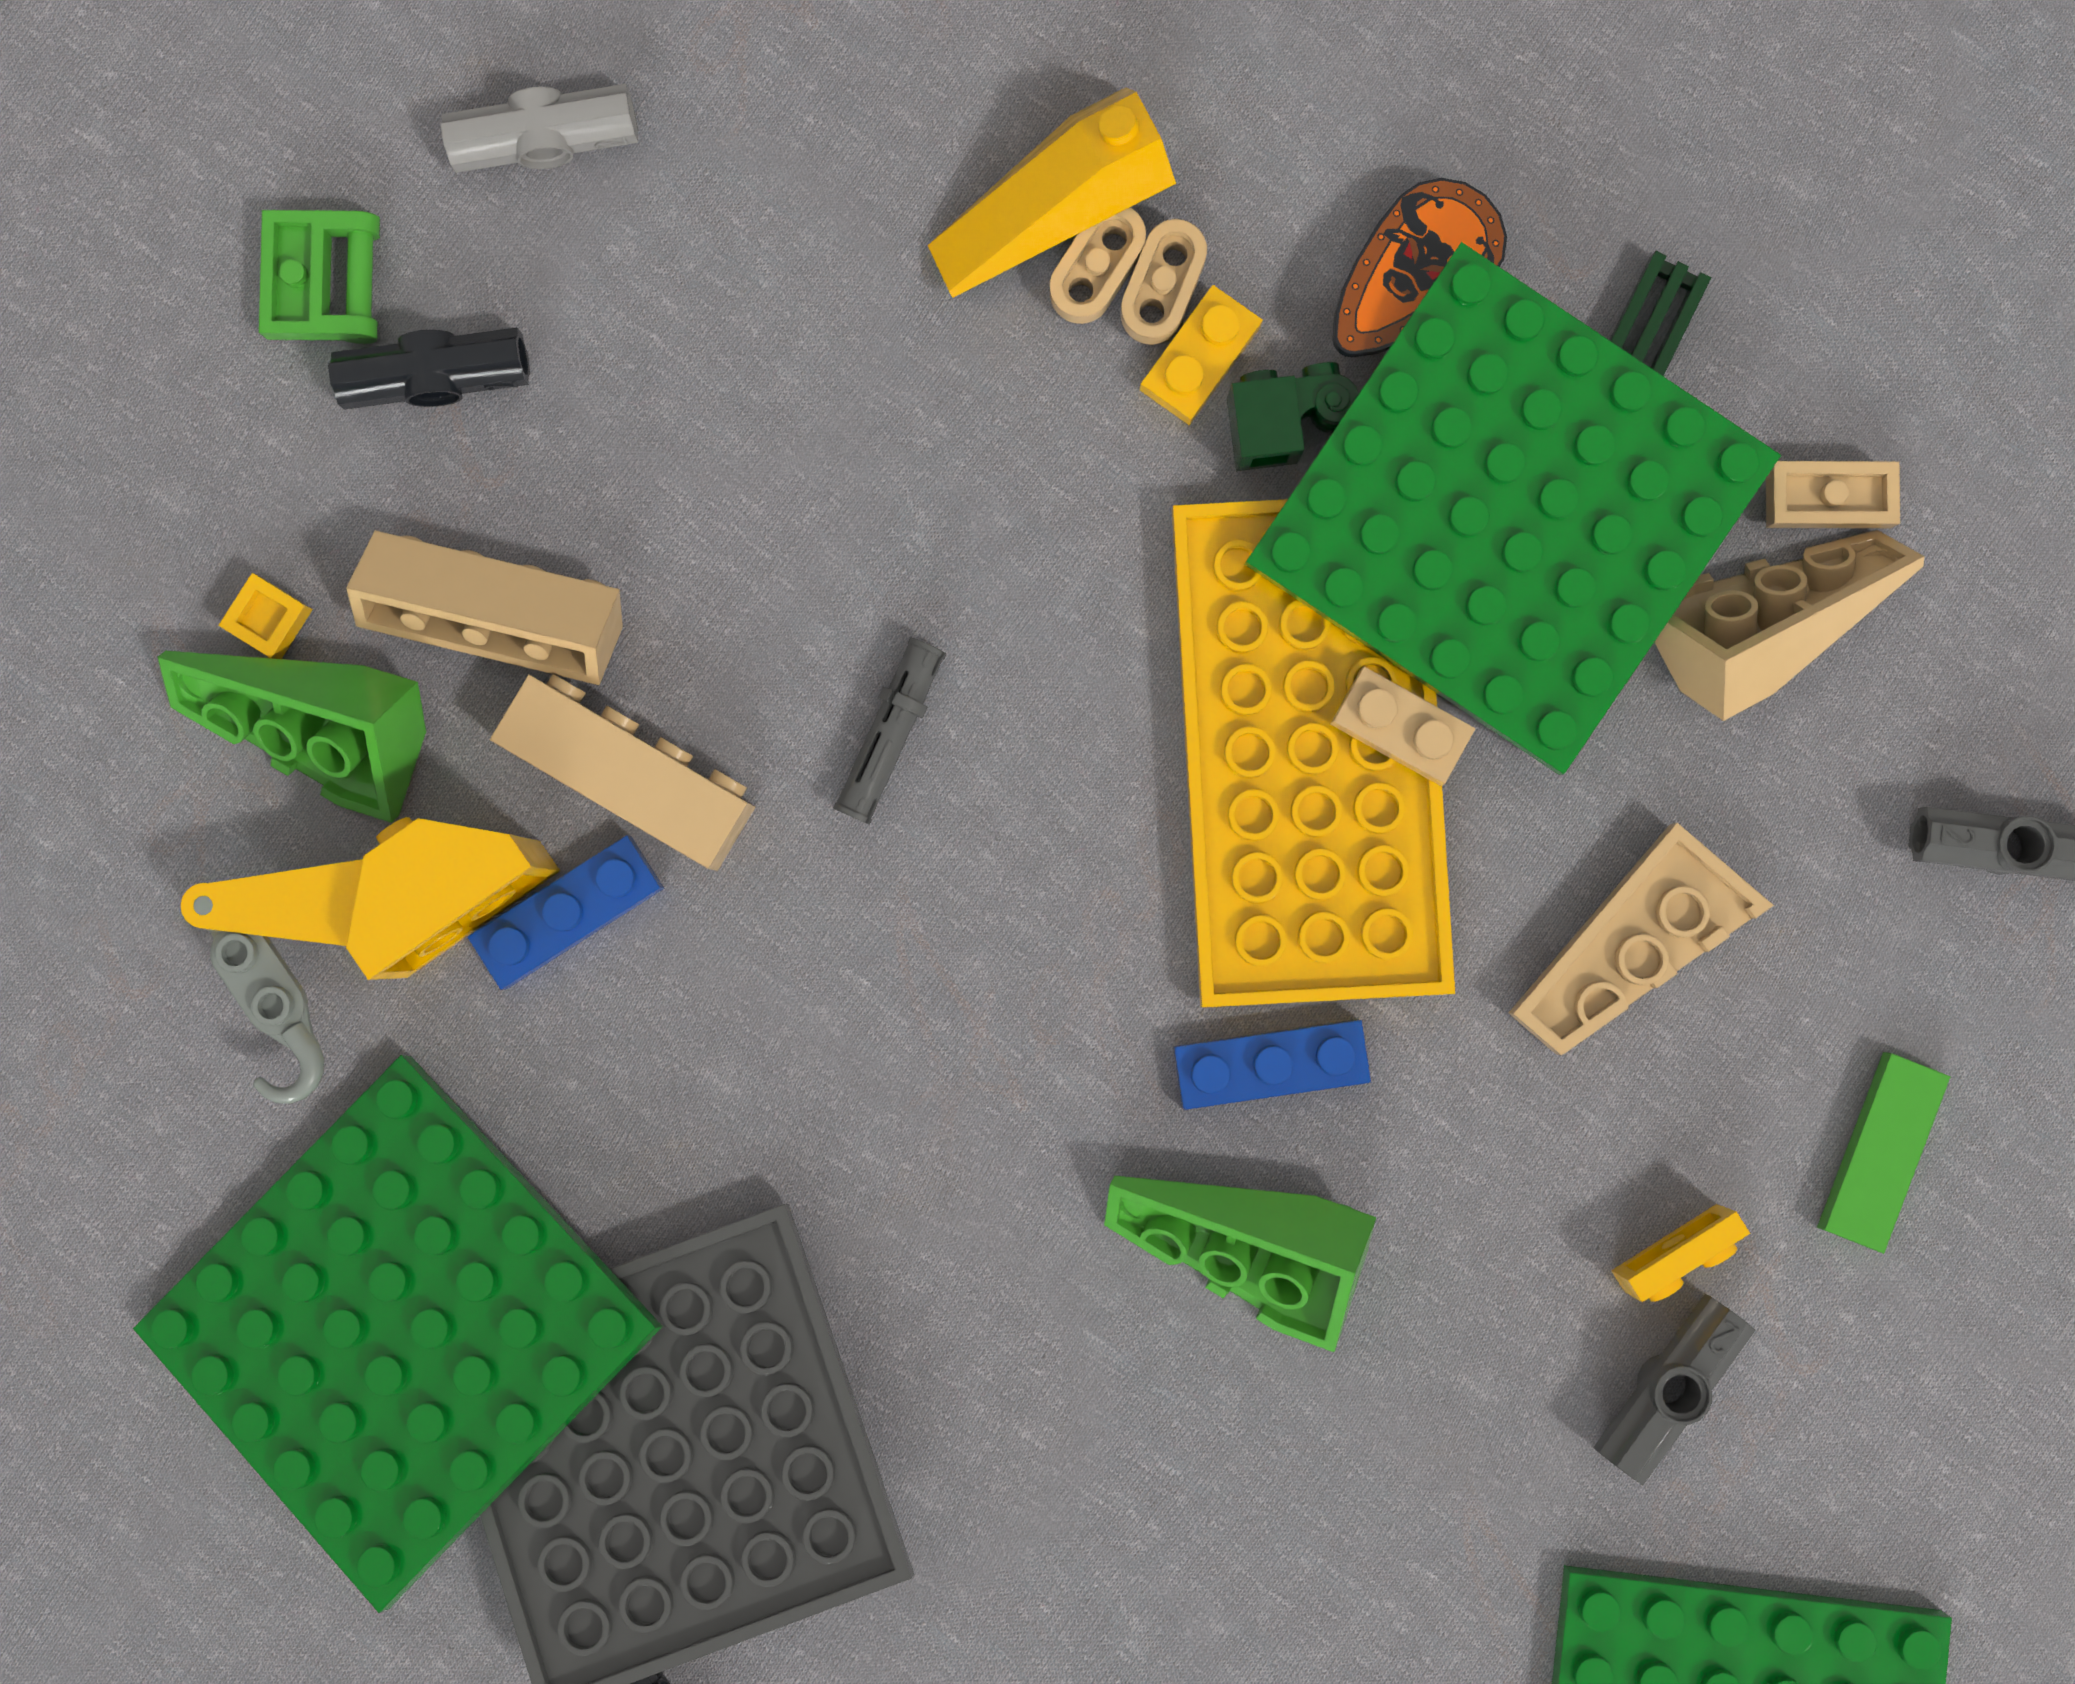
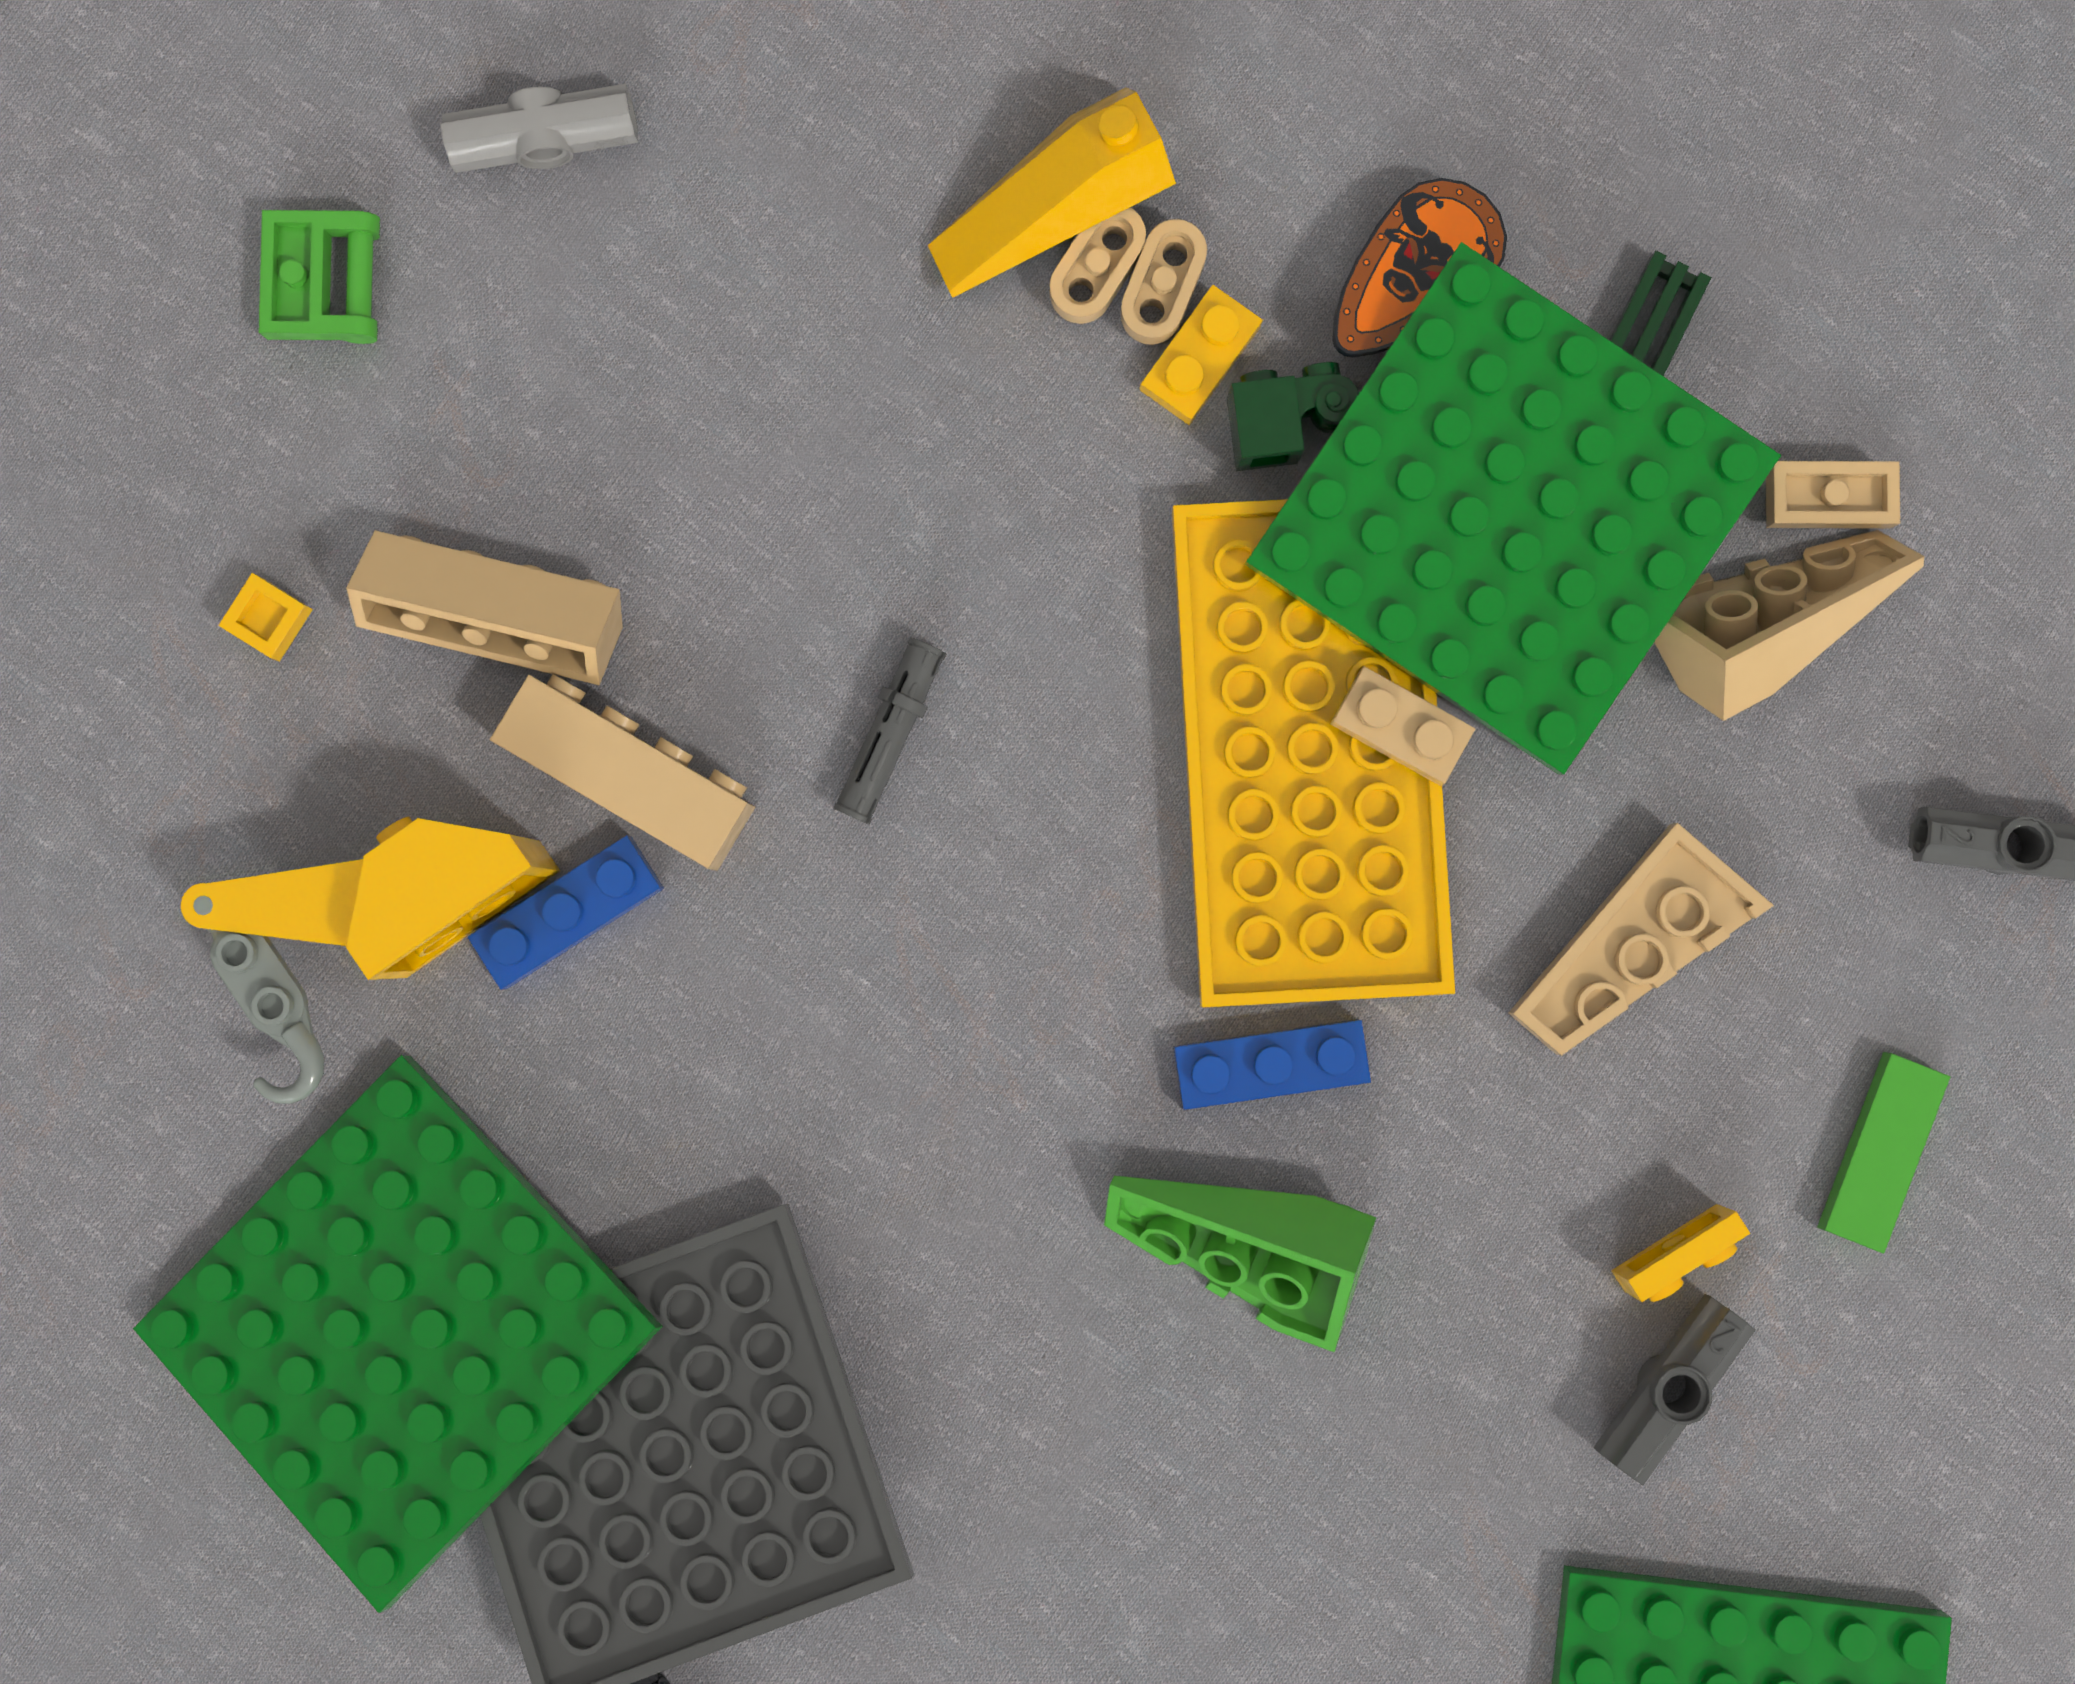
(330, 721): bright green wedge -> none
(429, 368): black piece -> none

